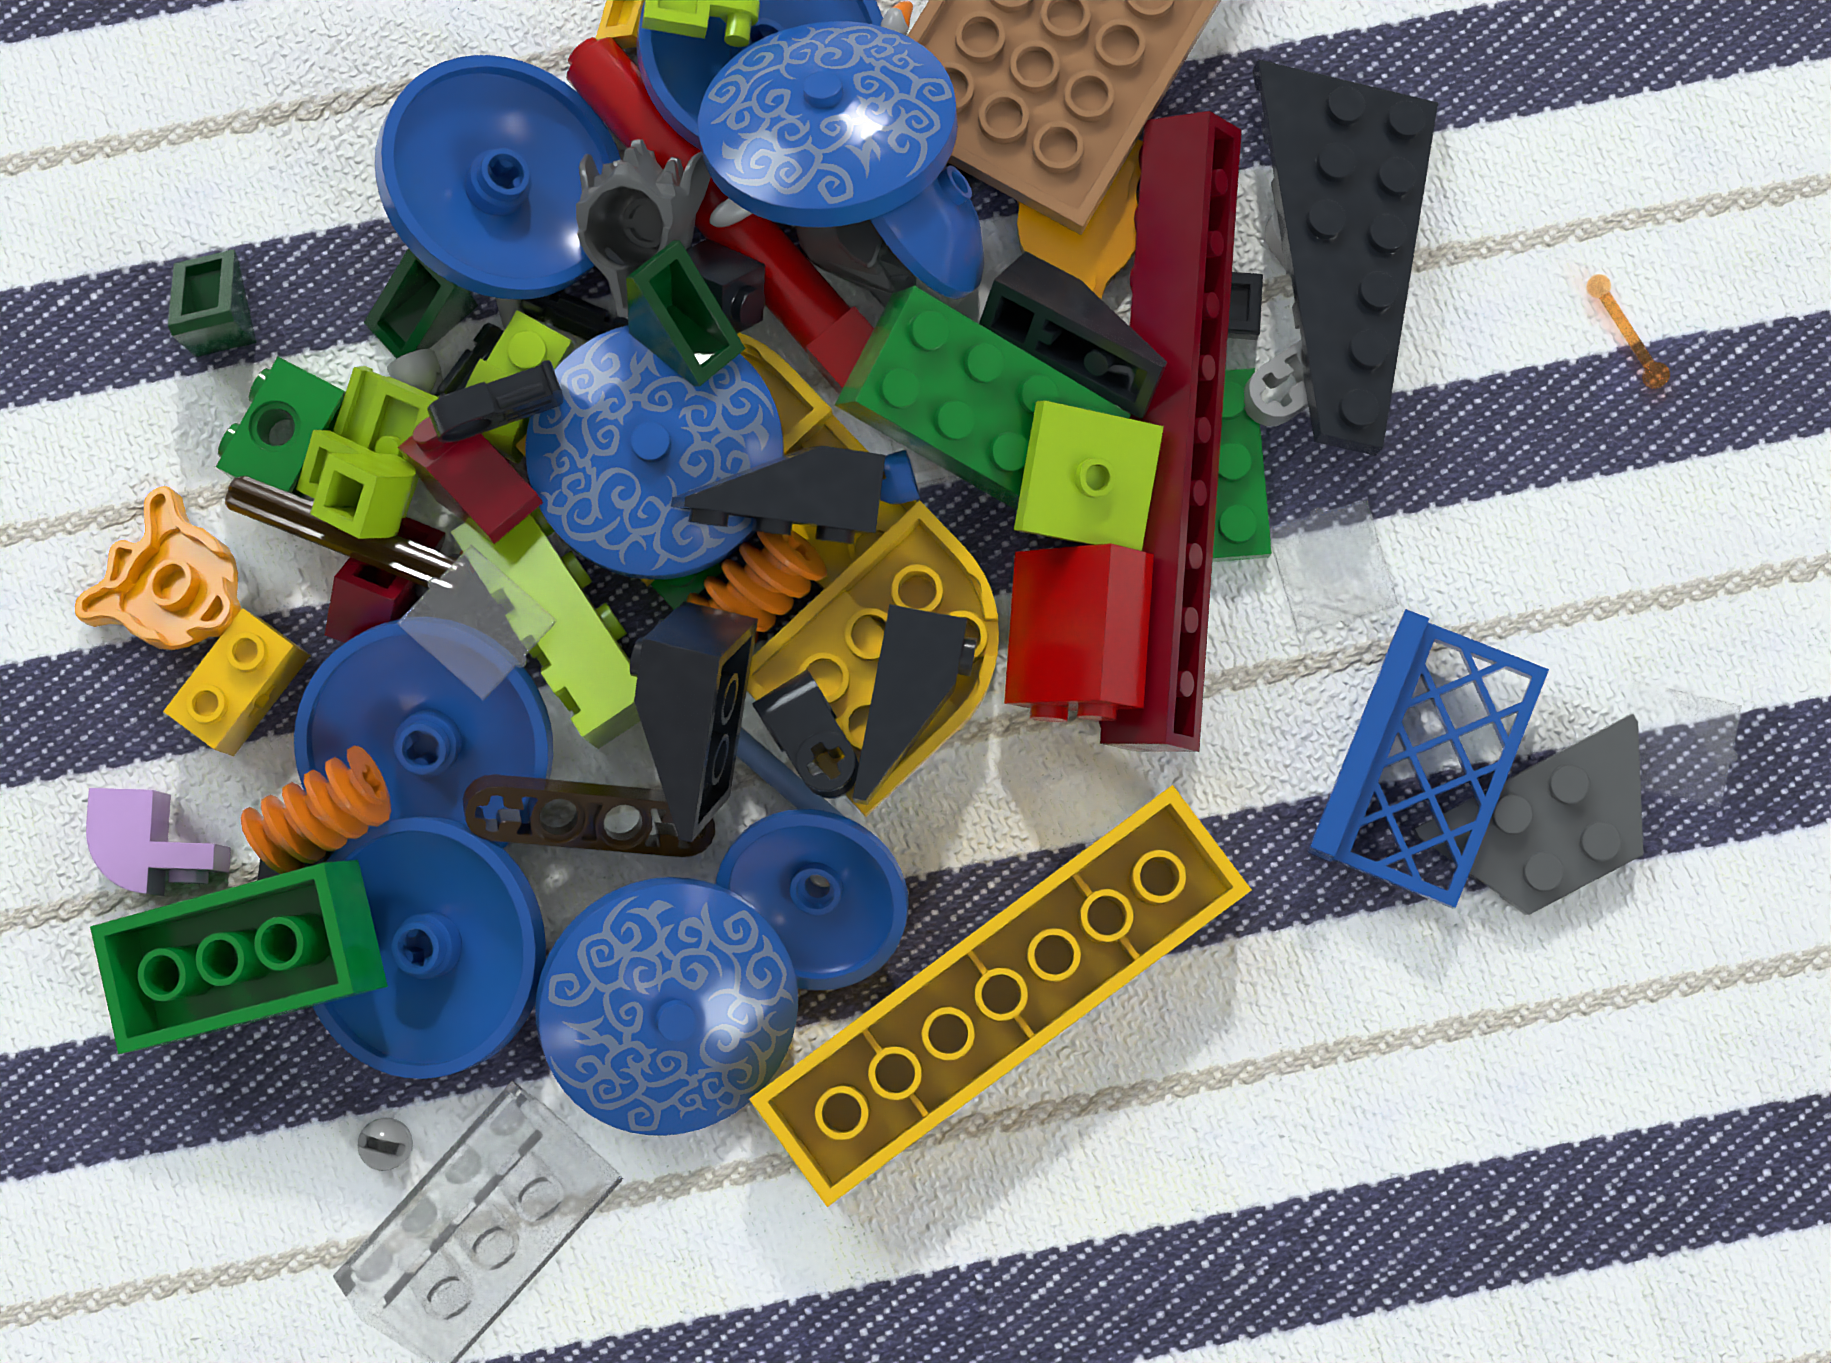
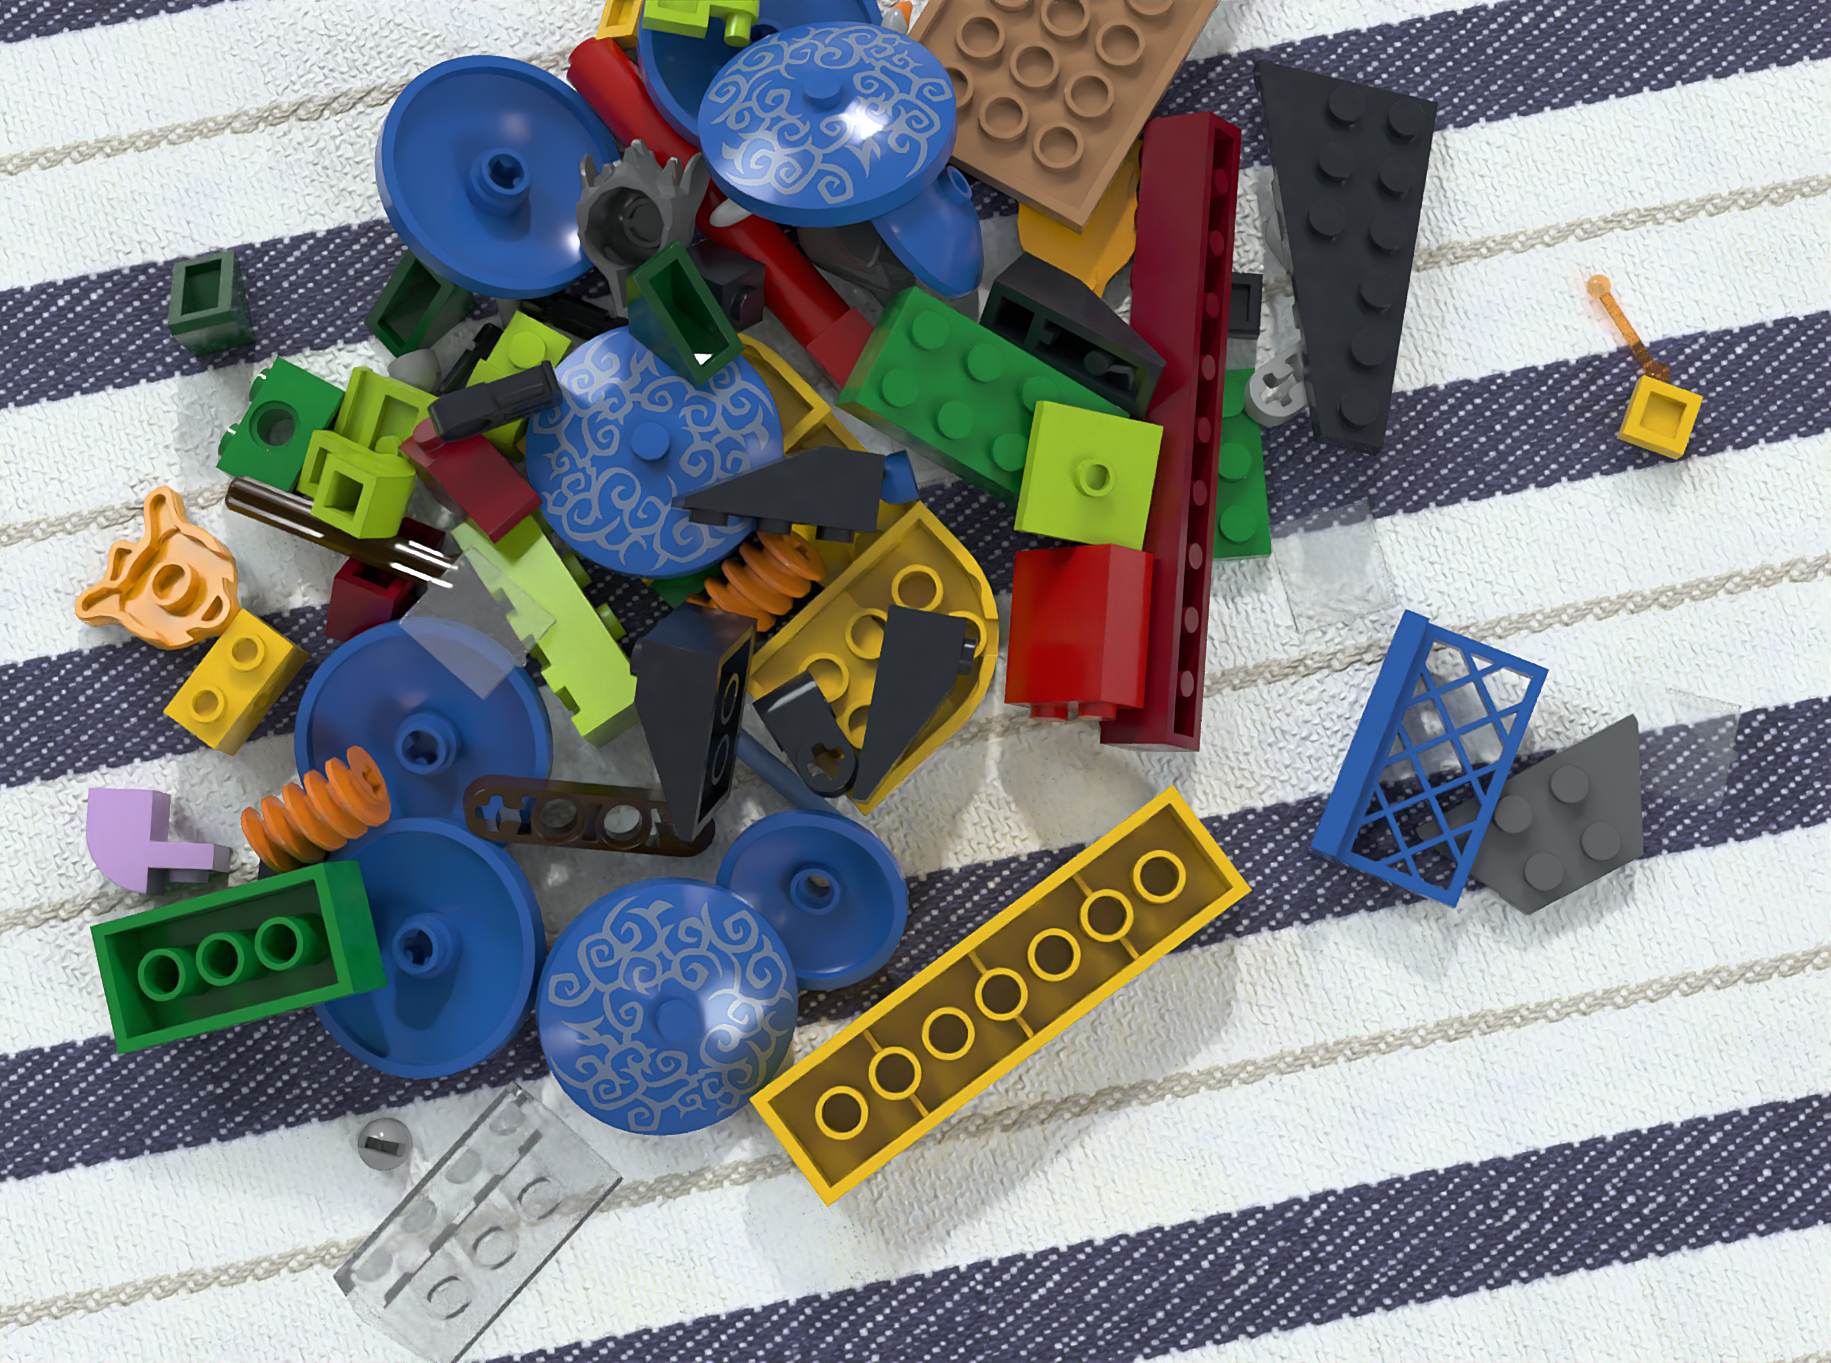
(1660, 417): none -> yellow plate

